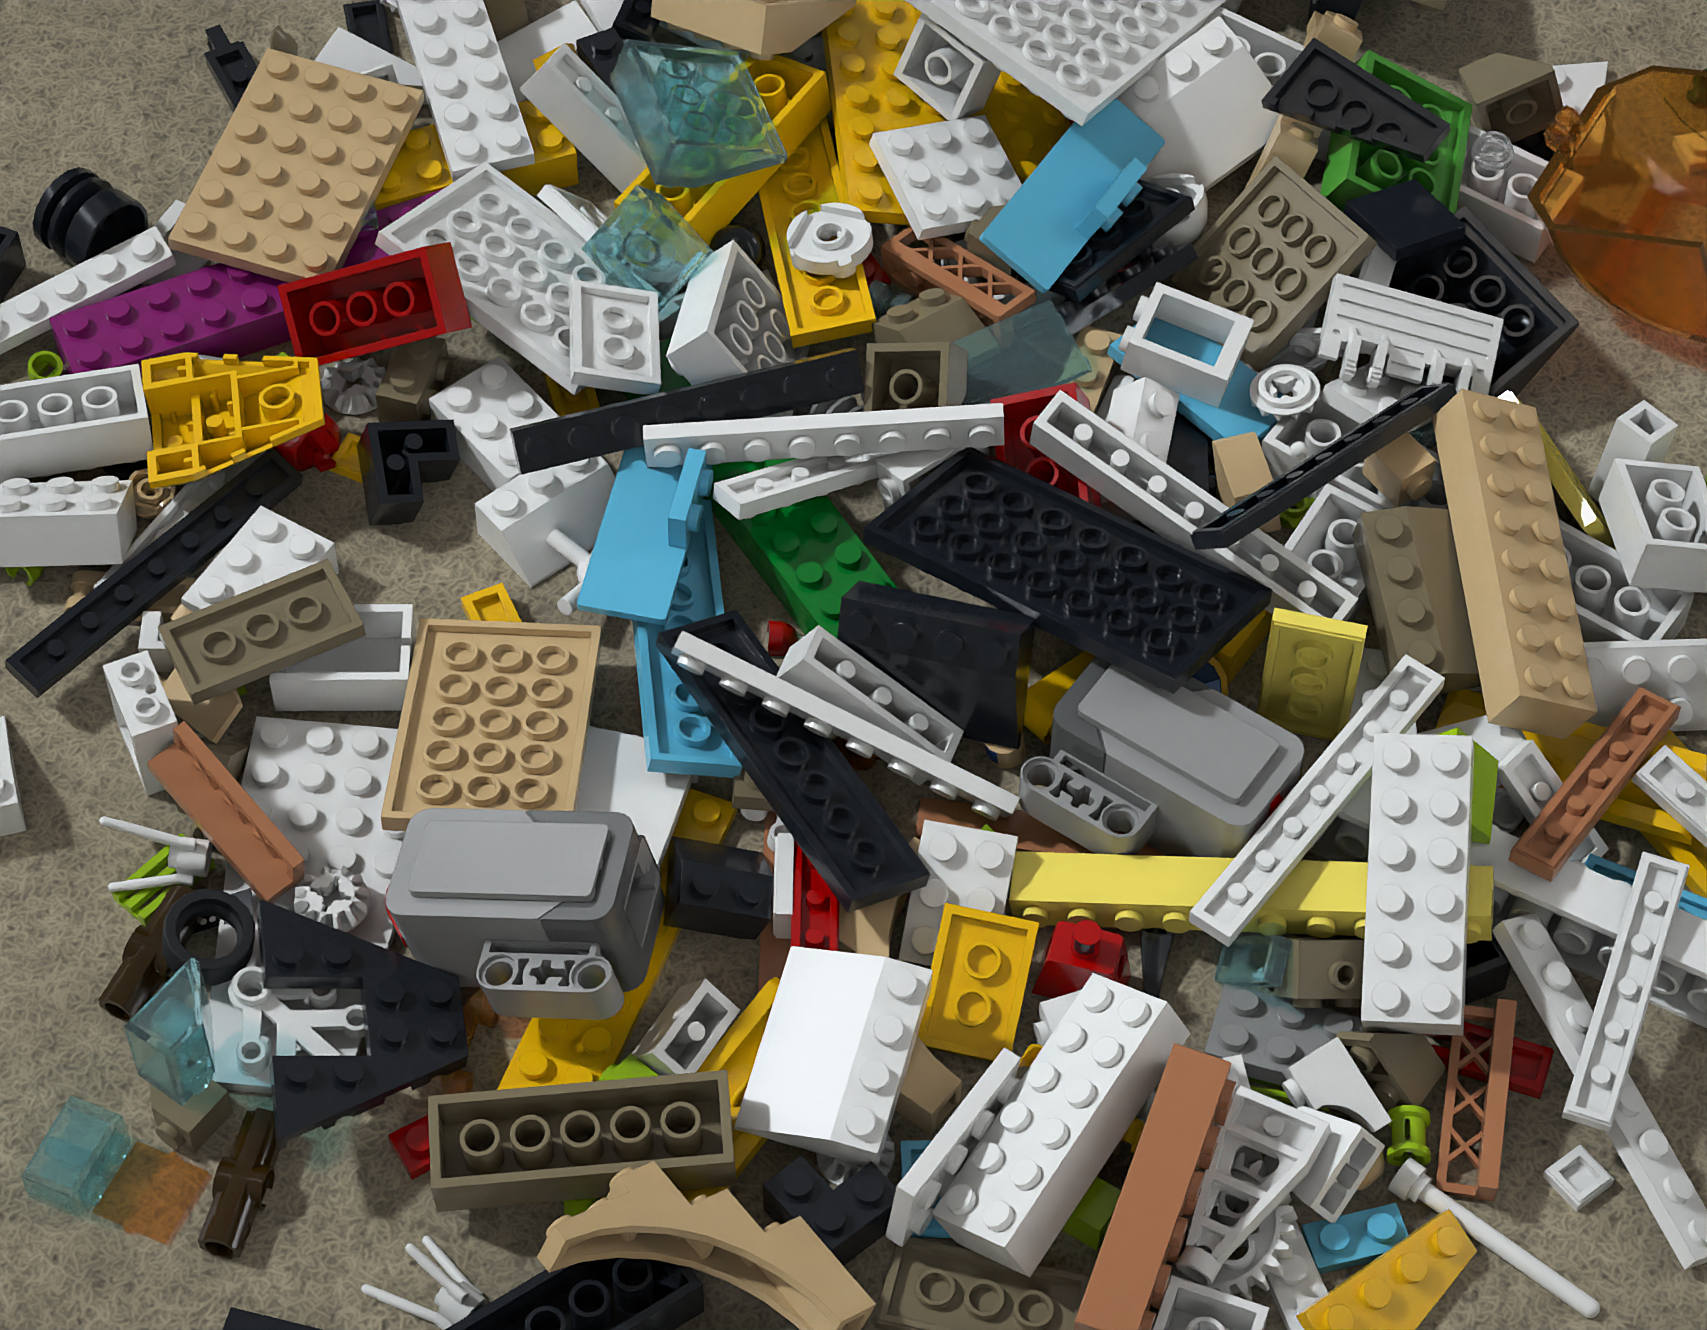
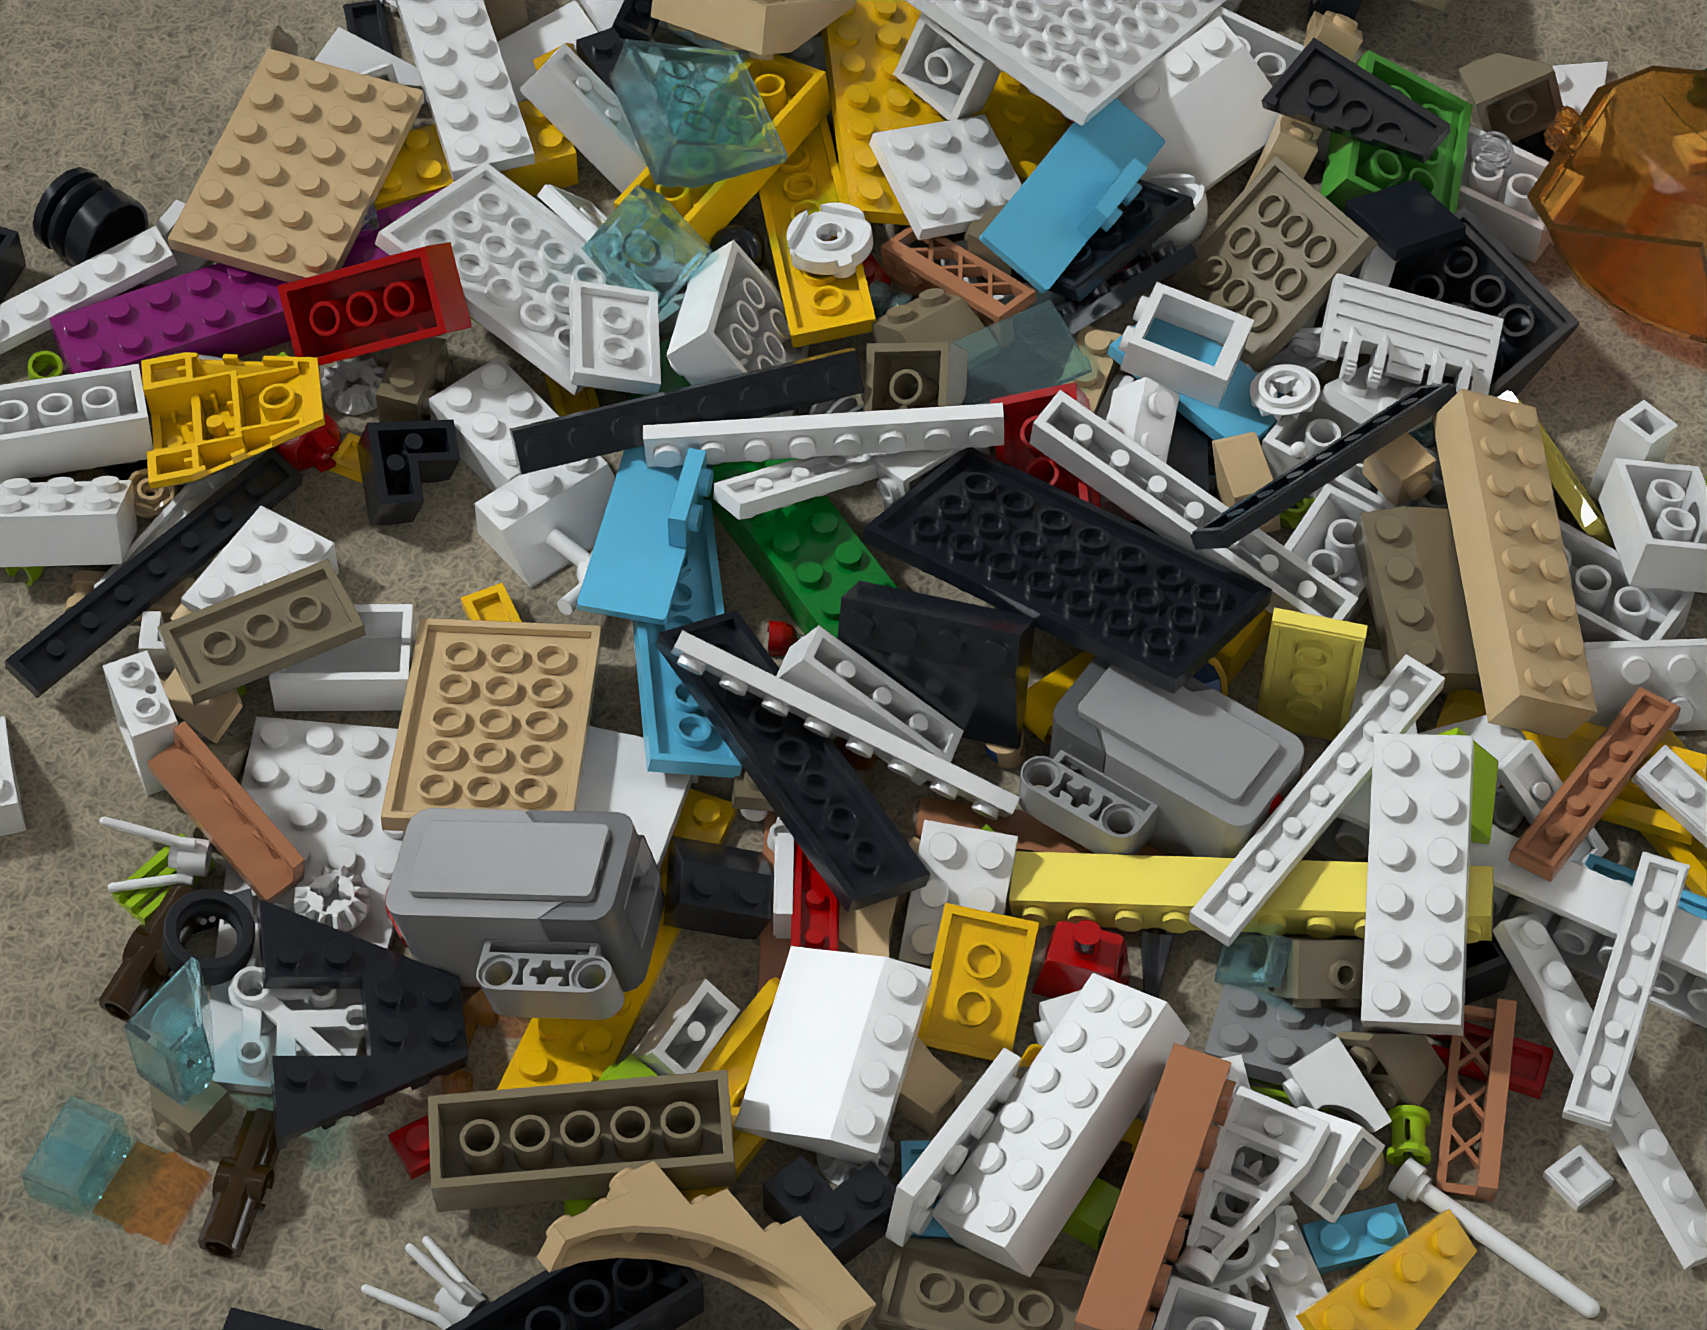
(229, 65): black hinge -> none

